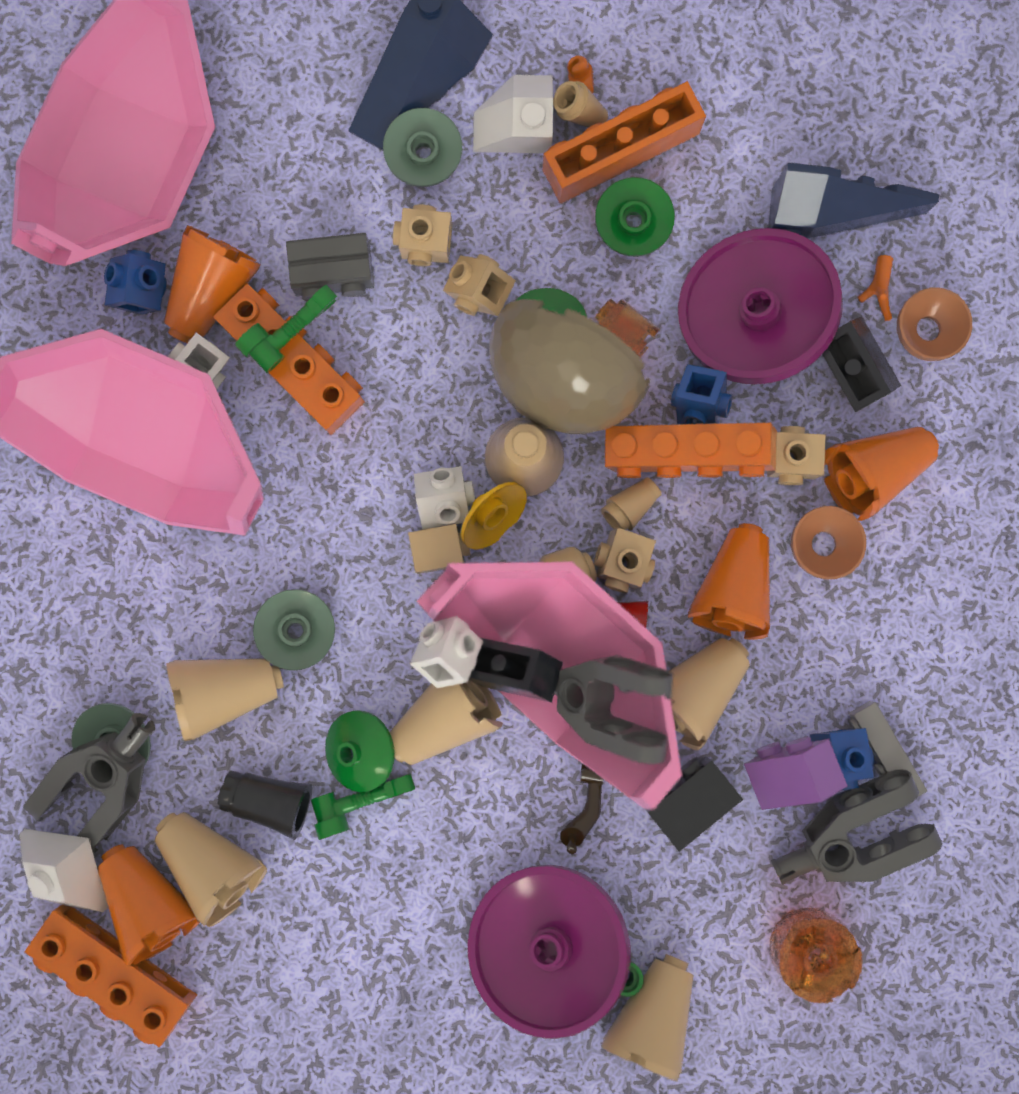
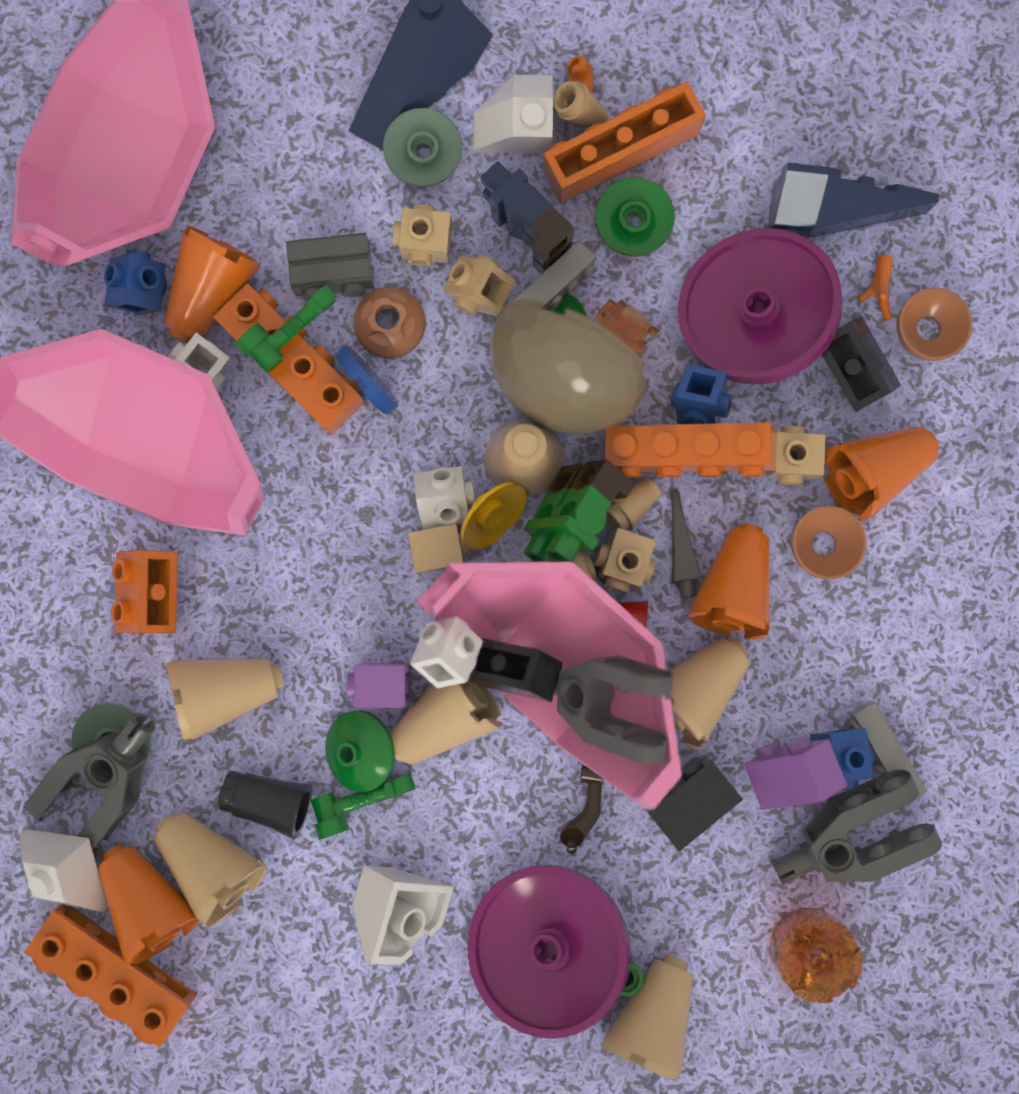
(145, 591): none -> orange brick
(283, 611): sand green dish -> none
(372, 386): none -> blue tile
(380, 685): none -> medium lavender brick
(395, 341): none -> nougat piece
(396, 912): none -> white slope
(527, 215): none -> dark blue hips
(561, 277): none -> light grey piece
(574, 510): none -> green hips
(684, 563): none -> dark grey piece

